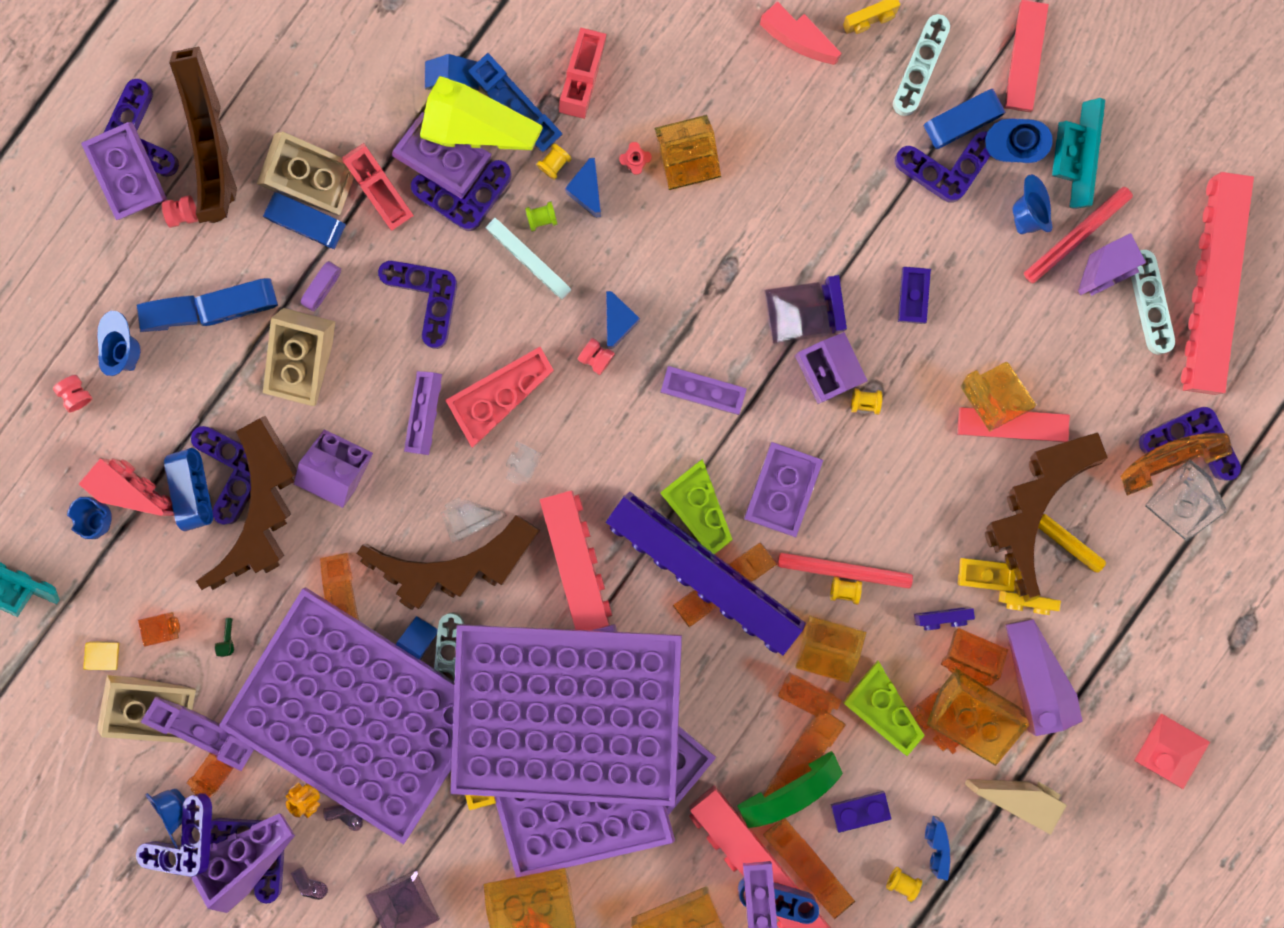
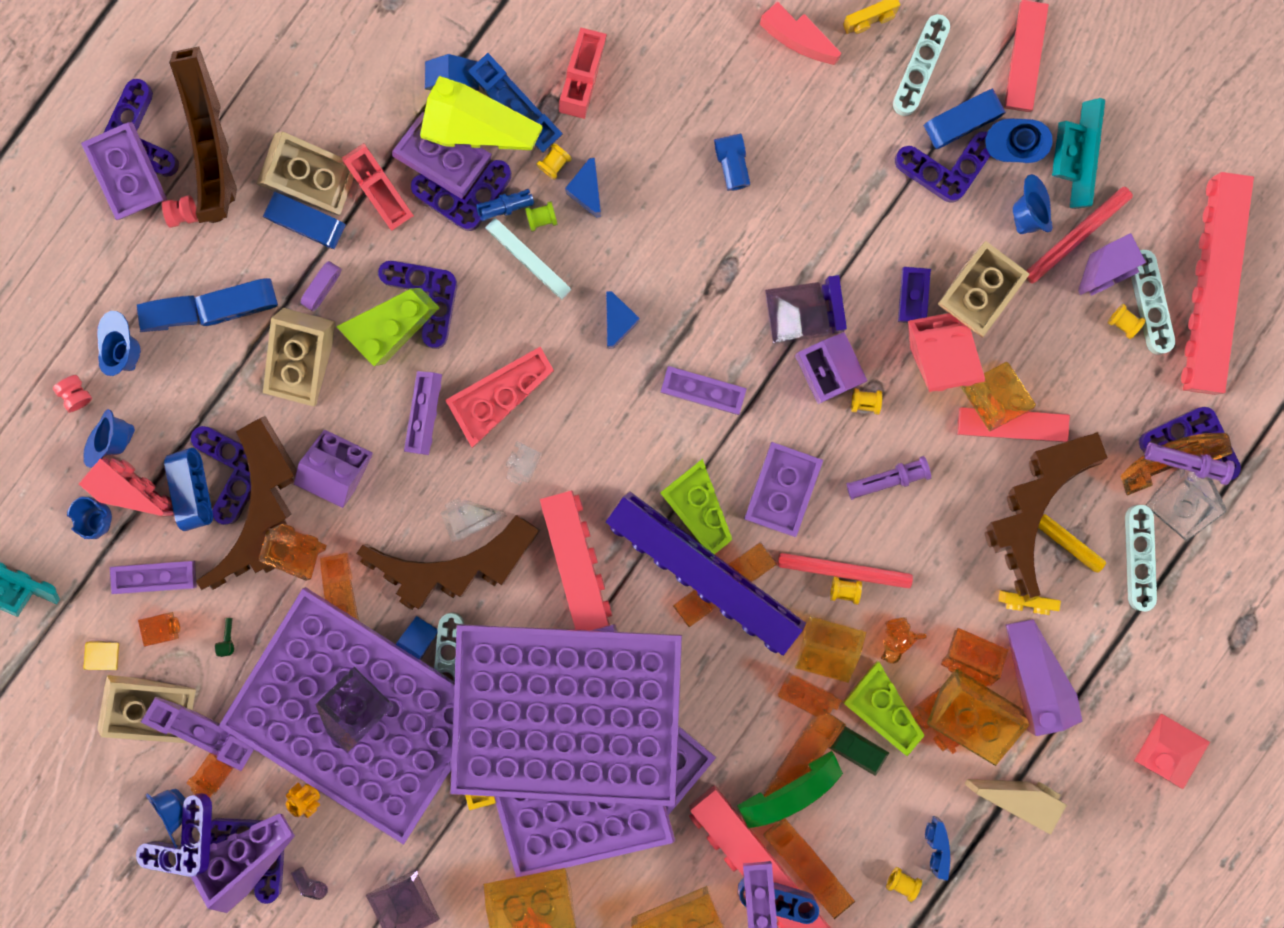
(107, 438): none -> blue piece
(153, 577): none -> medium lavender plate
(291, 551): none -> clear orange bracket
(336, 812): clear purple arm -> none
(352, 709): none -> clear purple slope
(389, 325): none -> lime wedge
(505, 204): none -> blue pin
(600, 361): coral wheel -> none
(627, 158): coral plate -> none
(688, 152): clear yellow slope -> none
(731, 154): none -> blue piece
(860, 750): none -> dark green tile
(861, 811): dark purple plate -> none
(898, 639): none -> clear orange animal
(901, 475): none -> medium lavender pin
(944, 352): none -> coral slope
(955, 616): dark purple plate -> none
(983, 288): none -> tan slope
(985, 575): yellow plate -> none
(1126, 321): none -> yellow bush
(1146, 557): none -> light aqua beam
(1201, 465): none -> medium lavender pin

